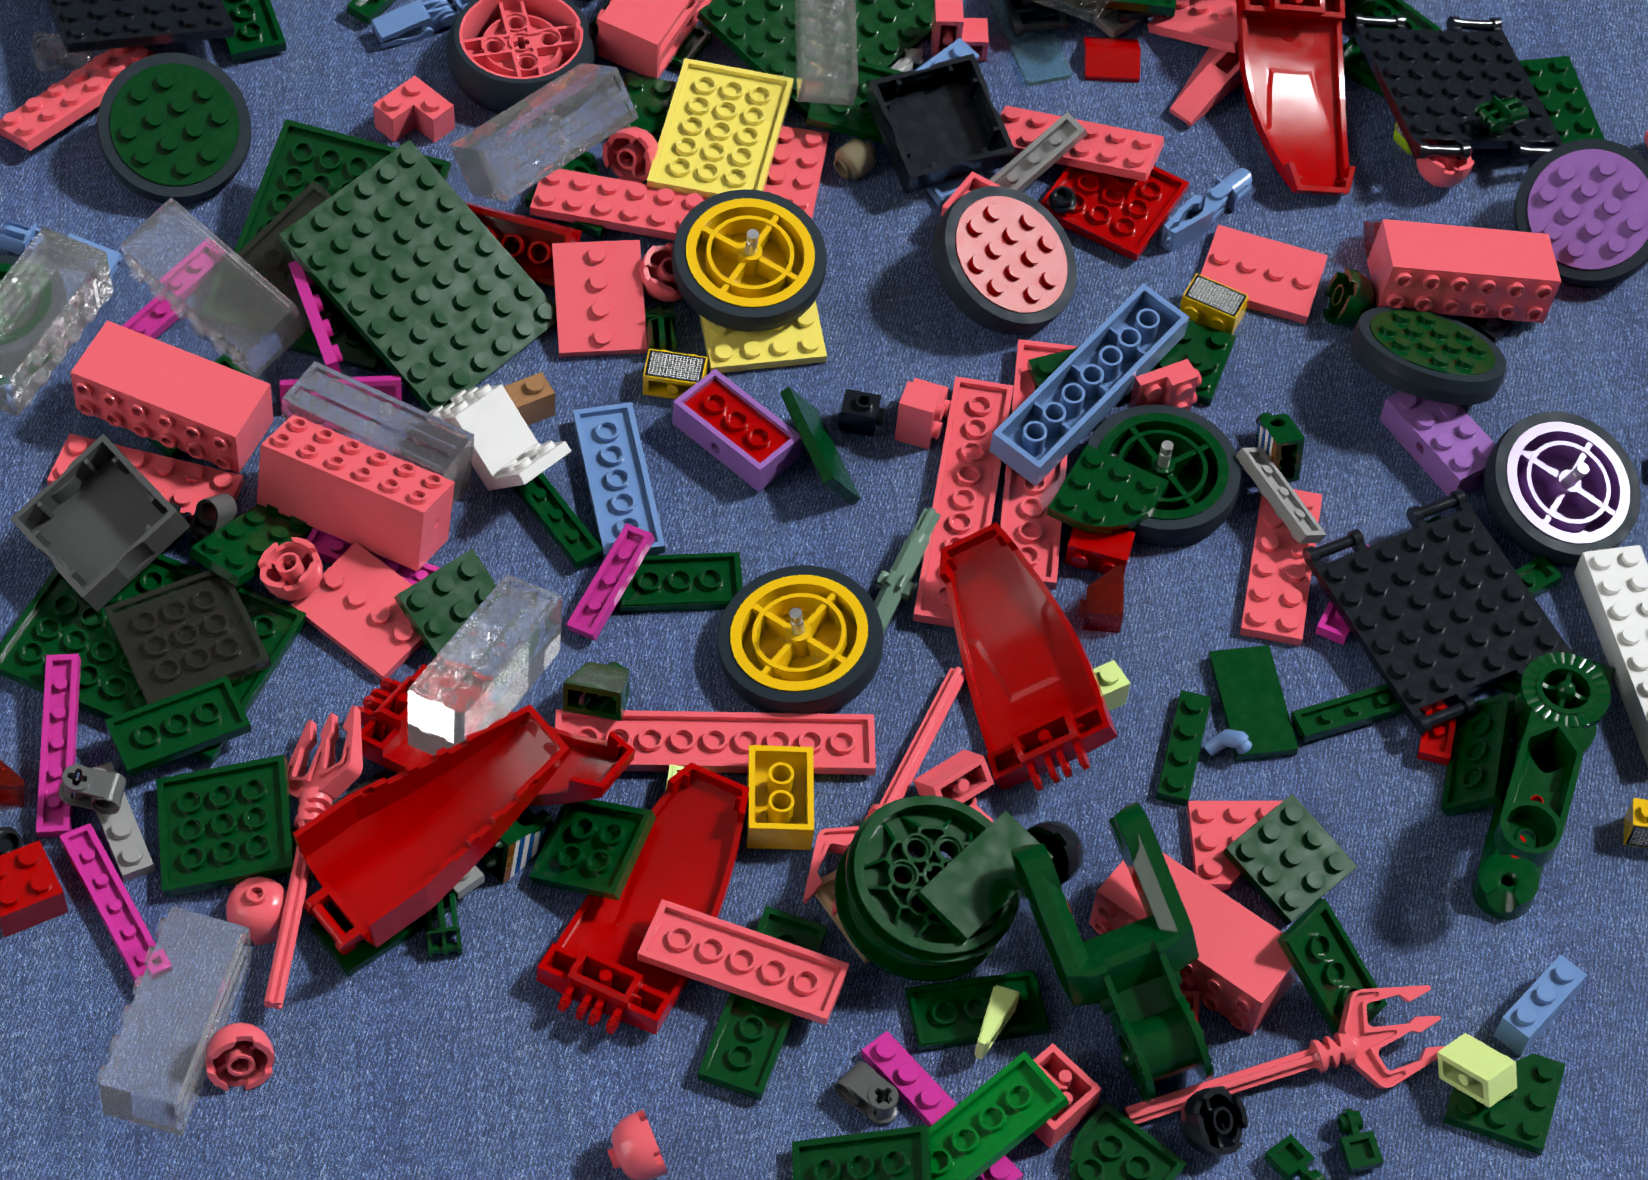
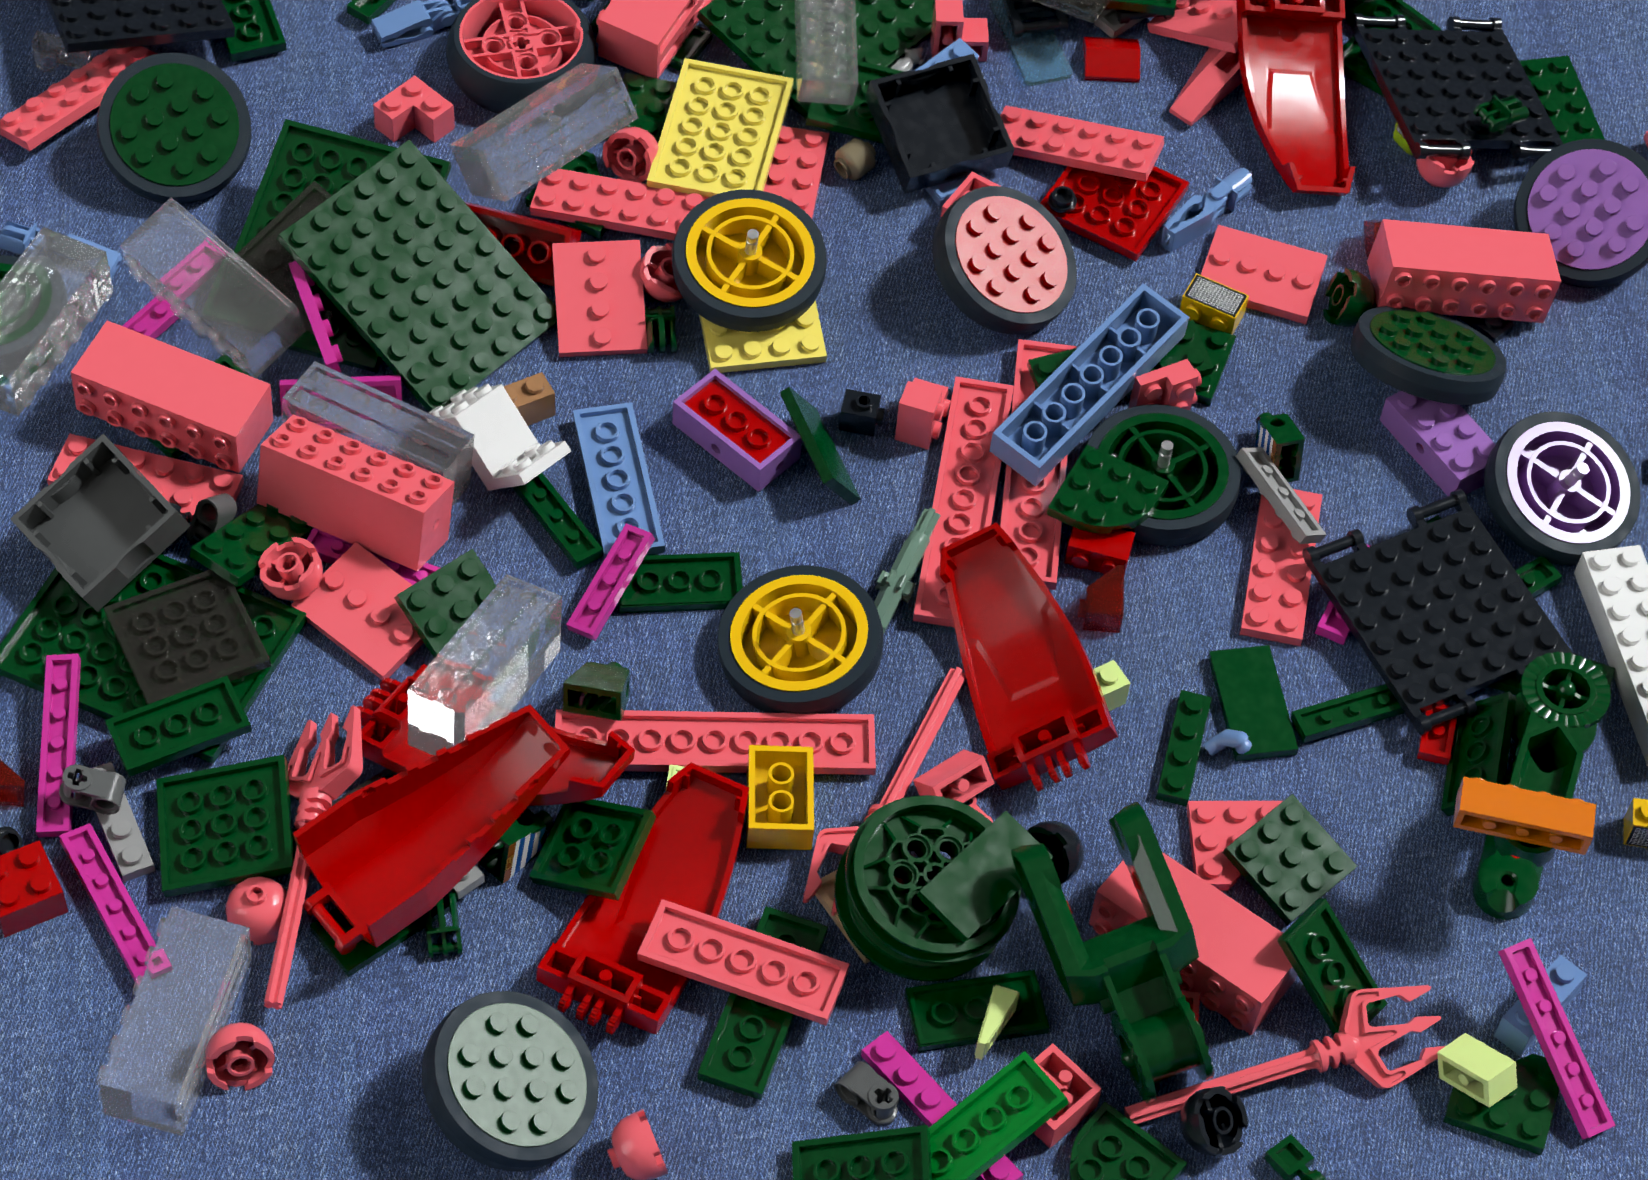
(510, 1081): none -> wheel
(672, 373): brick -> none
(1041, 154): light grey plate -> none
(1358, 1149): dark green plate -> none
(1524, 815): none -> orange brick
(1556, 1039): none -> dark pink plate

